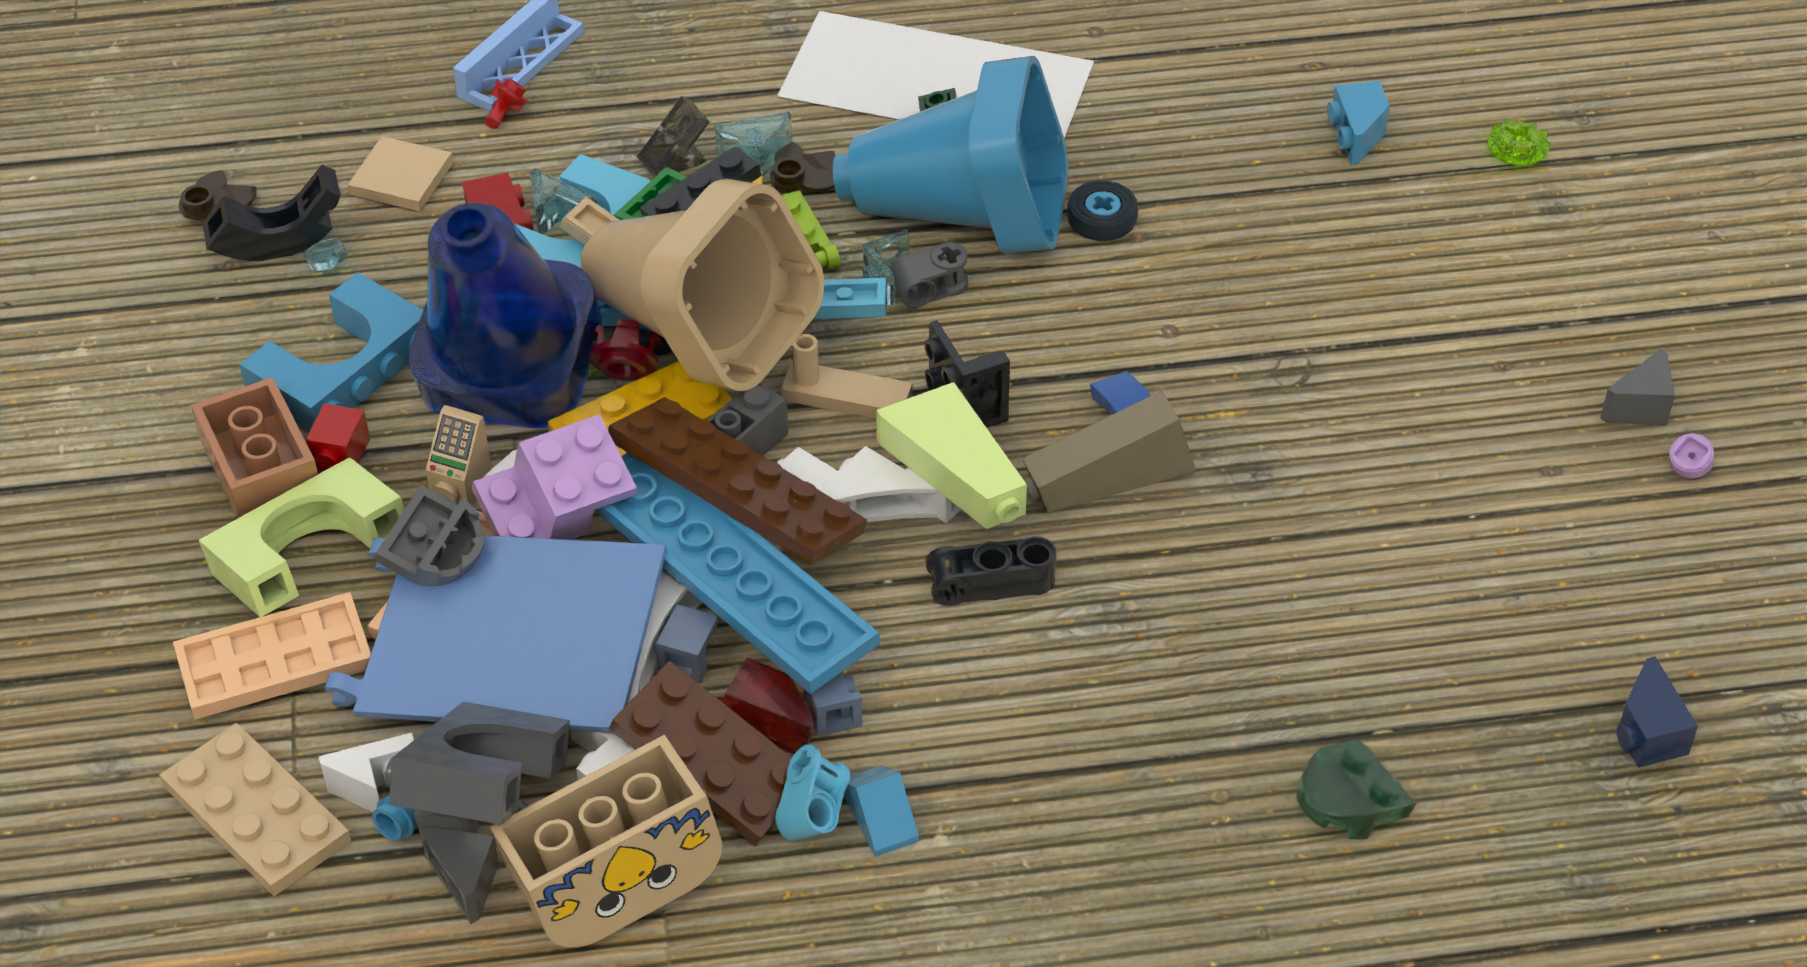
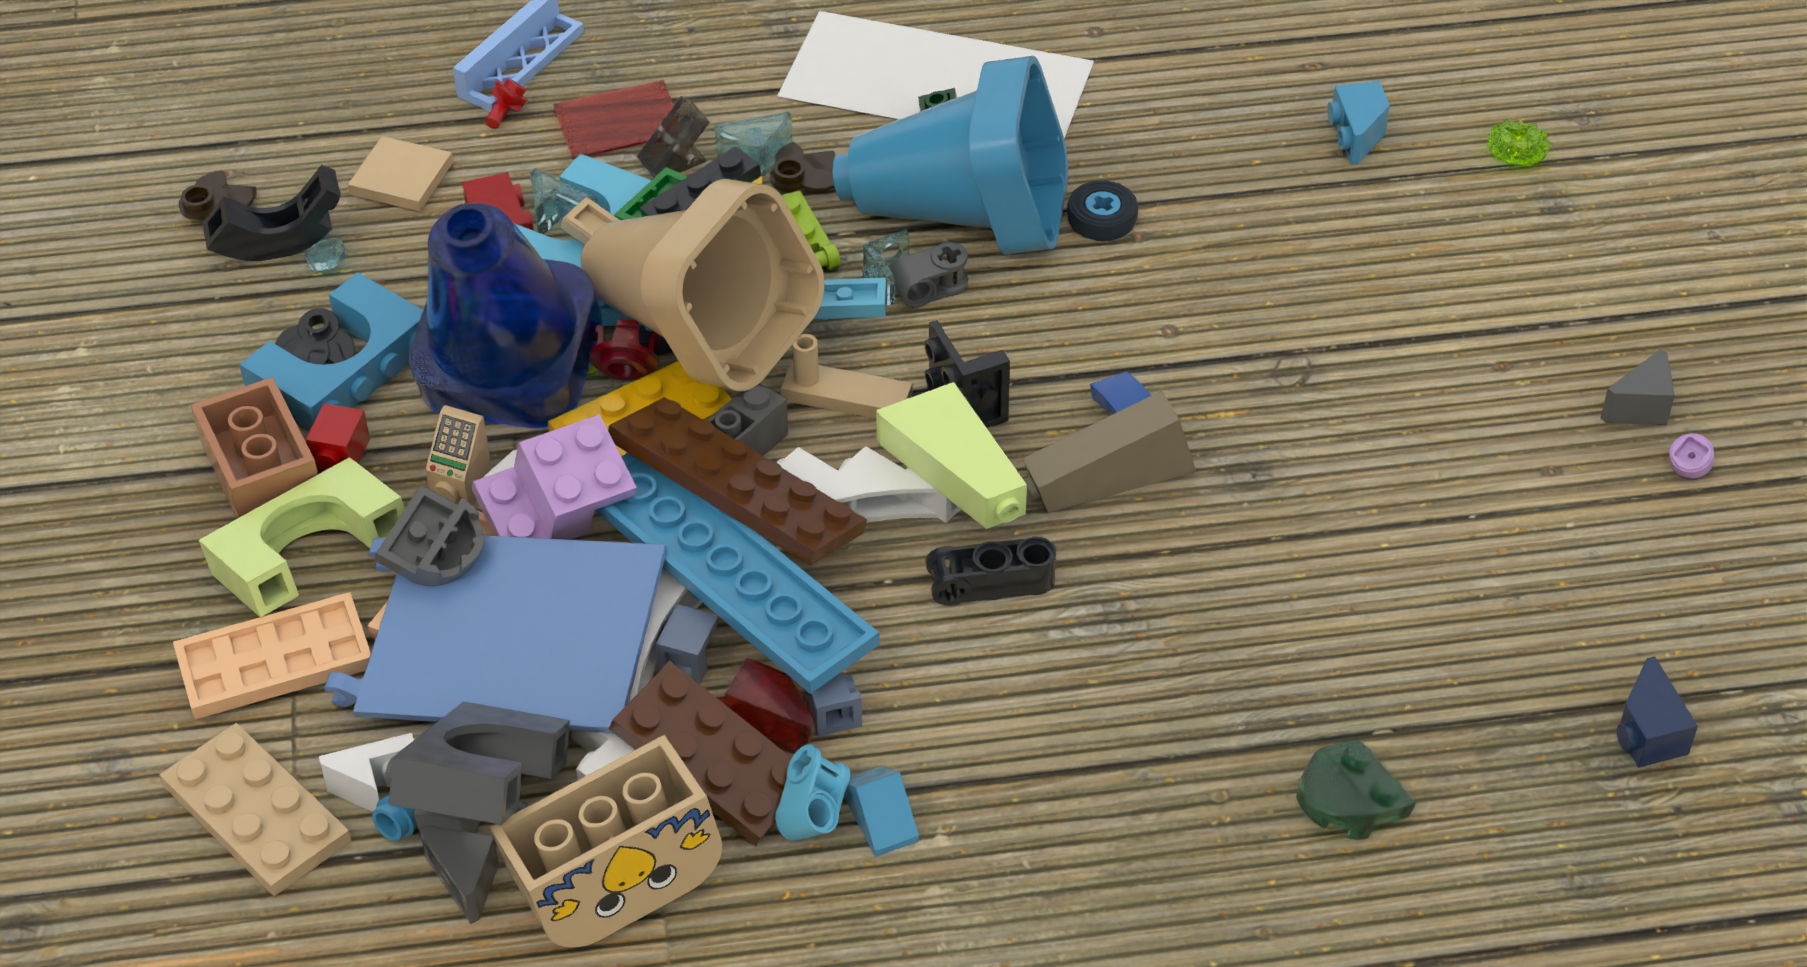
(320, 344): none -> black plate
(613, 118): none -> clear red piece

